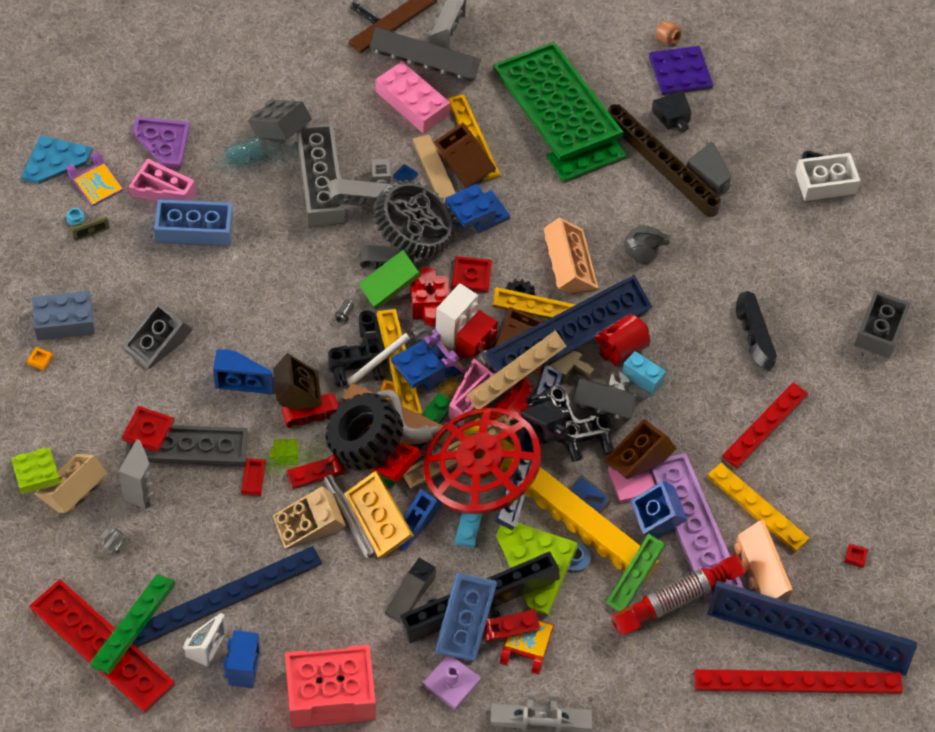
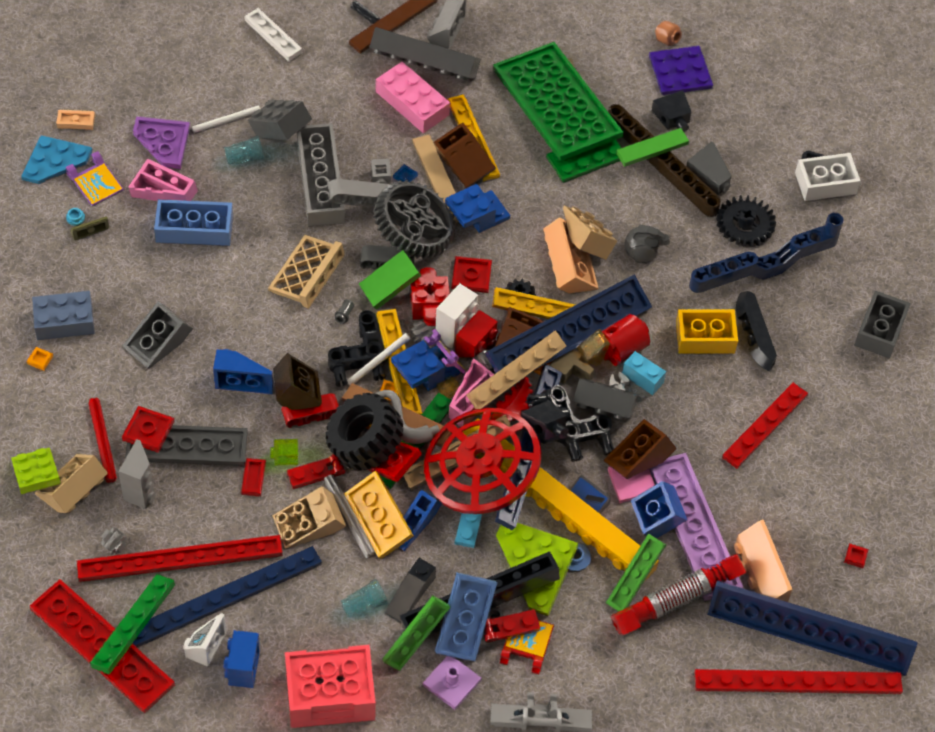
(75, 119): none -> light nougat plate
(102, 439): none -> red axle
(179, 558): none -> red plate
(226, 119): none -> white bar
(273, 34): none -> white plate
(322, 273): none -> tan fence
(364, 599): none -> clear light blue plant
(416, 633): none -> bright green tile
(588, 233): none -> tan slope
(594, 348): none -> clear yellow slope
(652, 147): none -> bright green tile
(706, 331): none -> yellow brick
(745, 213): none -> black gear
(758, 507): yellow plate -> none
(769, 265): none -> dark blue beam

